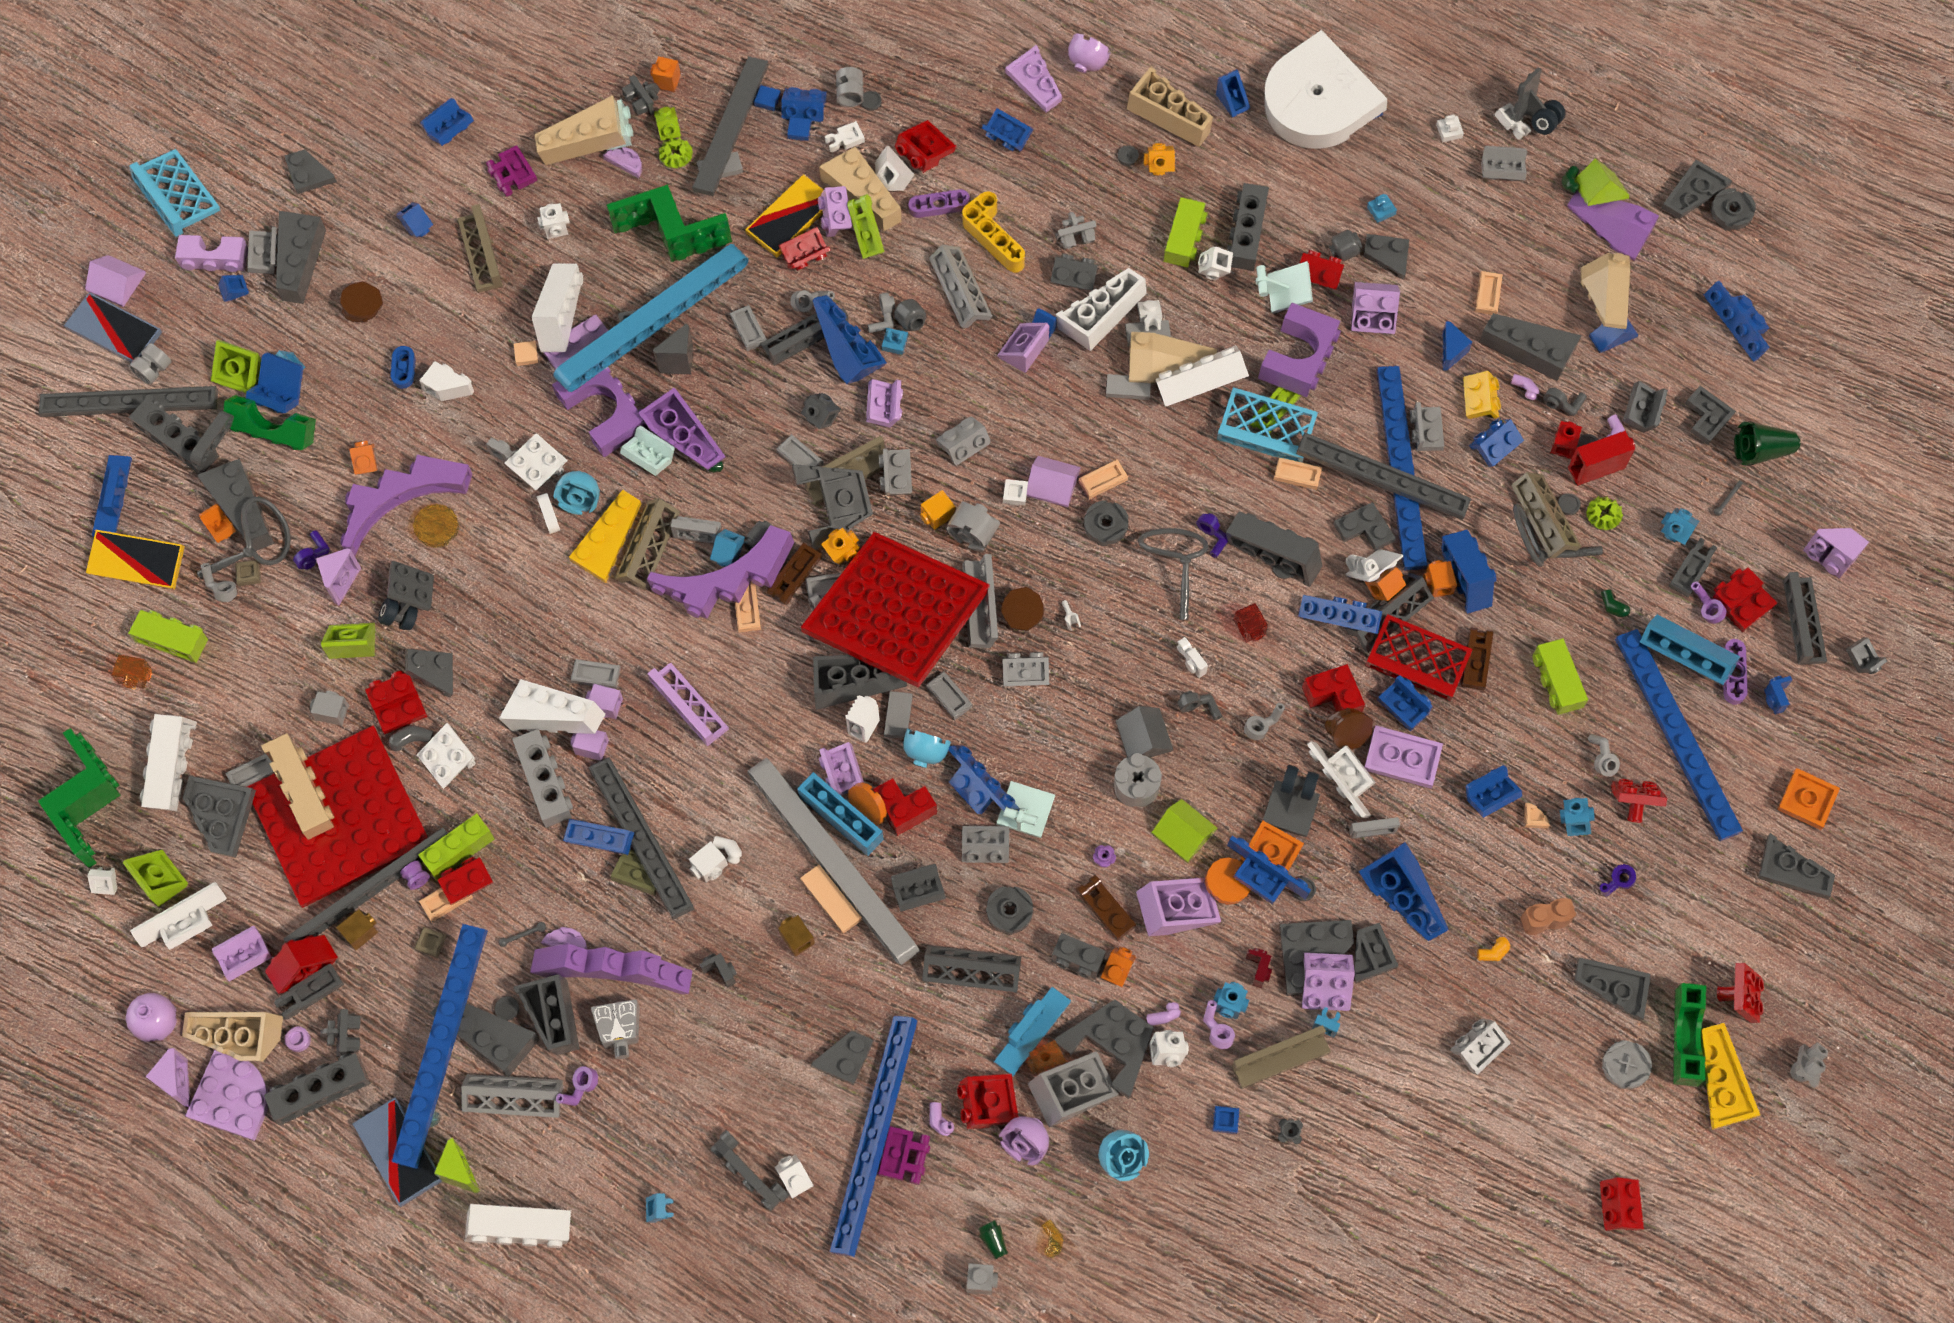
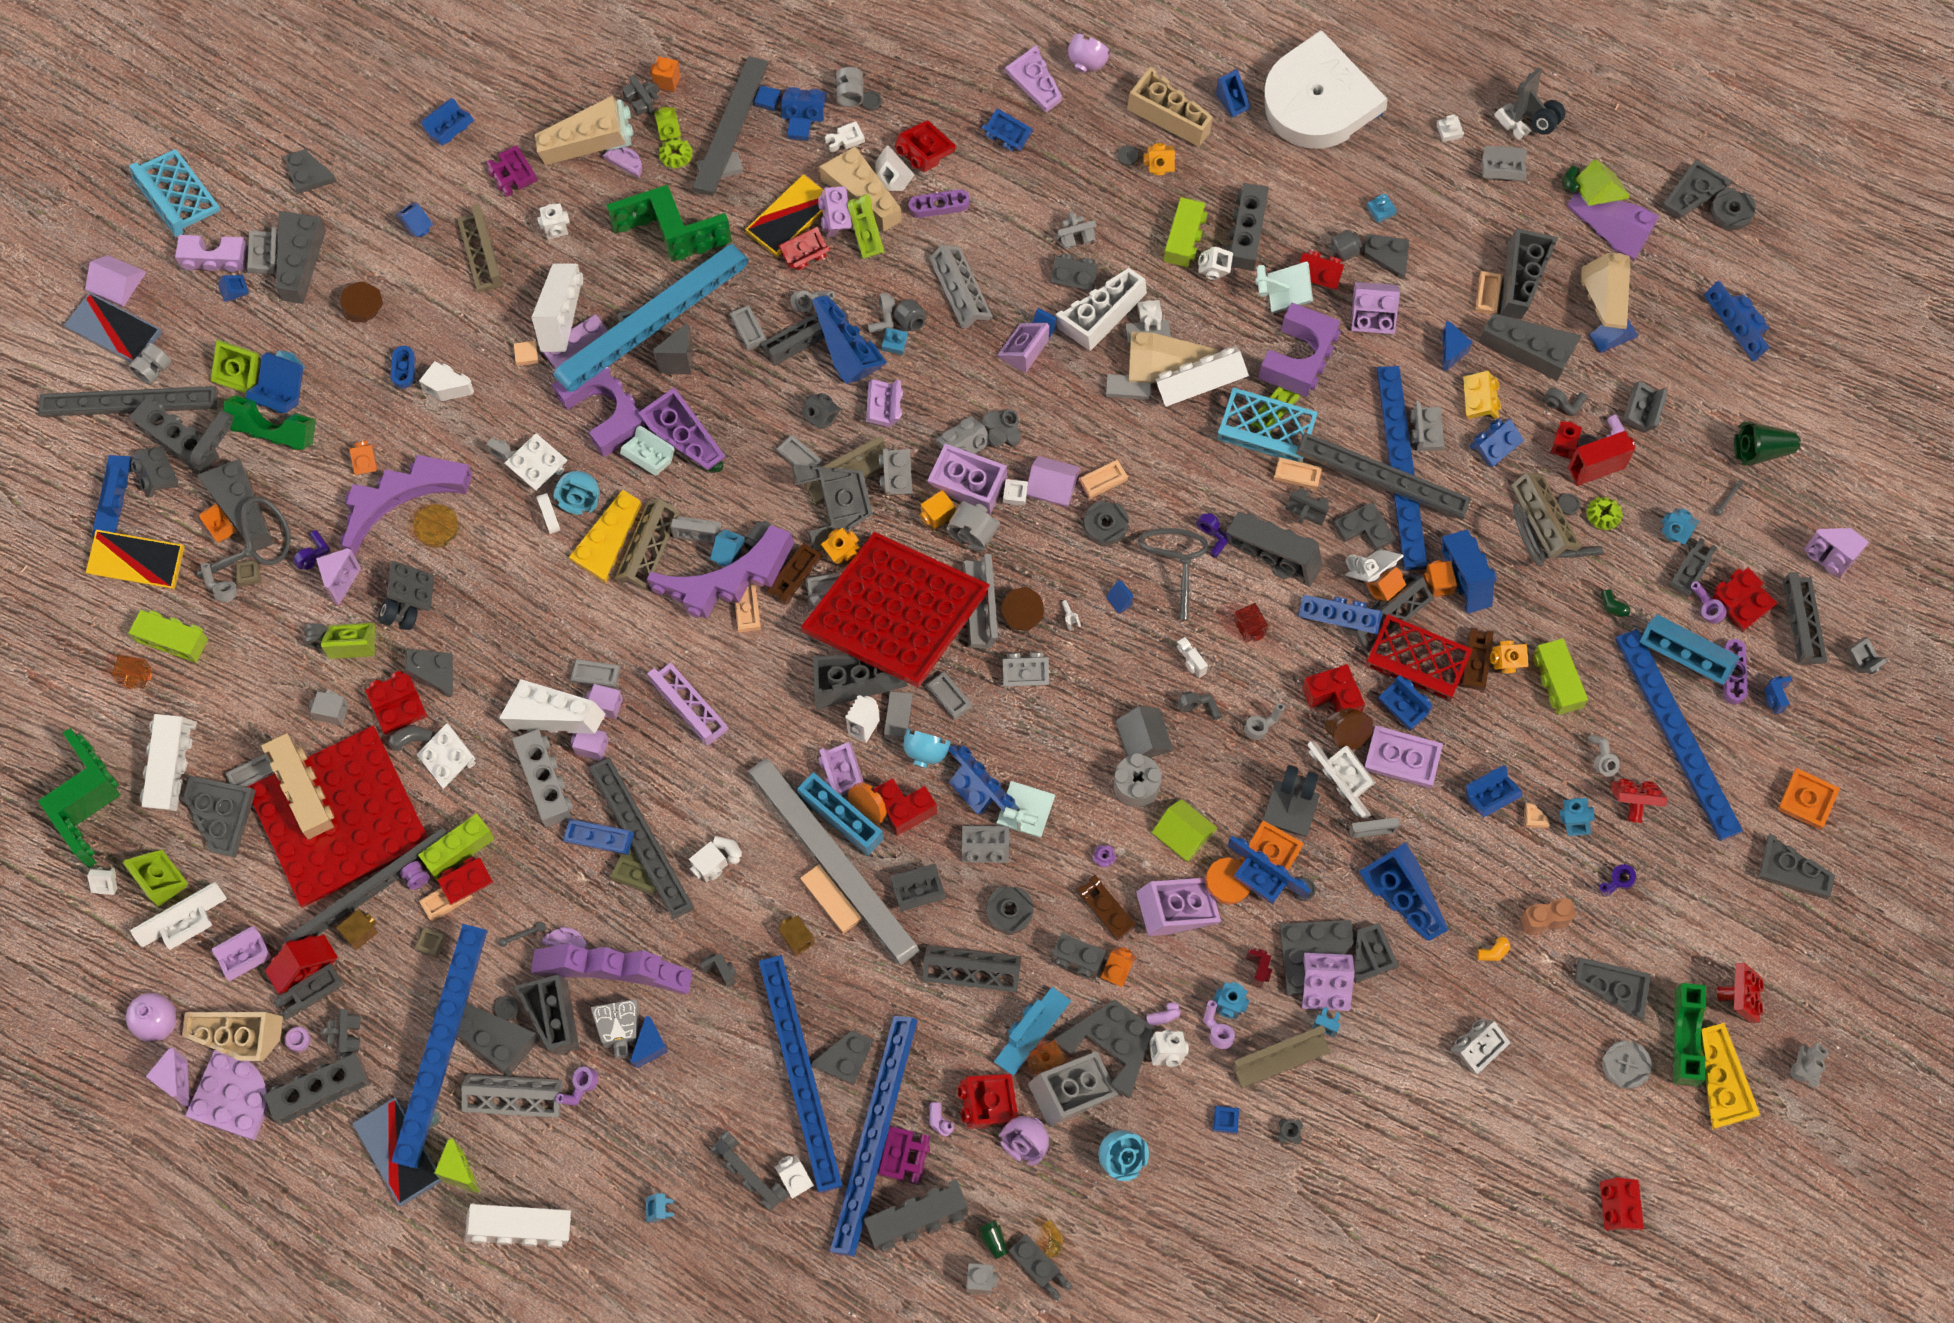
(153, 470): none -> dark grey bracket
(314, 635): none -> dark grey wheel
(649, 1045): none -> blue slope
(800, 1074): none -> blue plate
(917, 1217): none -> dark grey wedge
(968, 477): none -> lavender slope
(1000, 429): none -> dark grey plate
(1011, 254): yellow beam -> none
(1038, 1266): none -> dark grey hinge
(1120, 597): none -> blue slope
(1308, 508): none -> dark grey hips
(1509, 657): none -> light orange brick
(1525, 266): none -> dark grey wedge
(1526, 383): lavender arm -> none
(1713, 411): dark grey plate -> none

